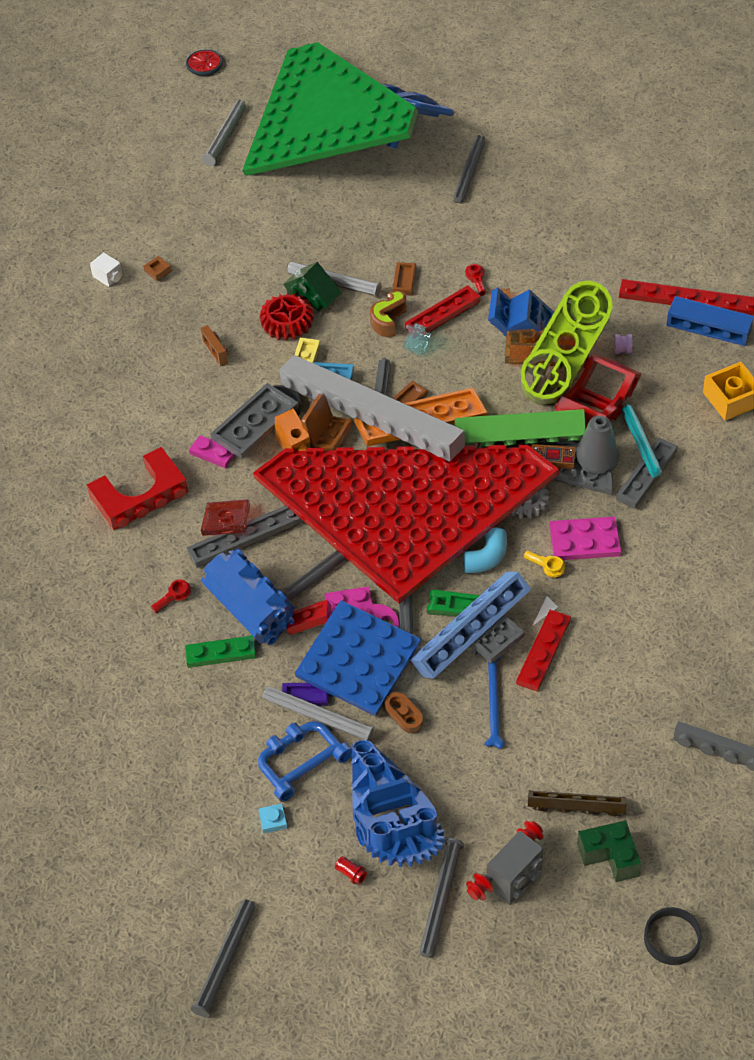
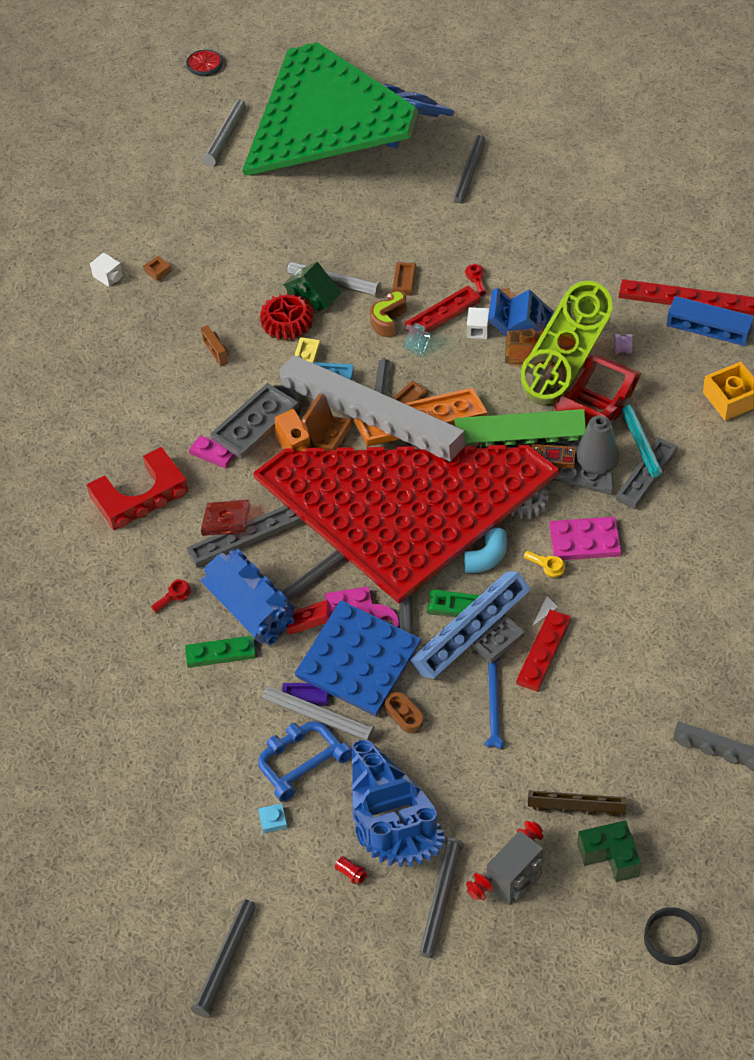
(477, 323): none -> white brick

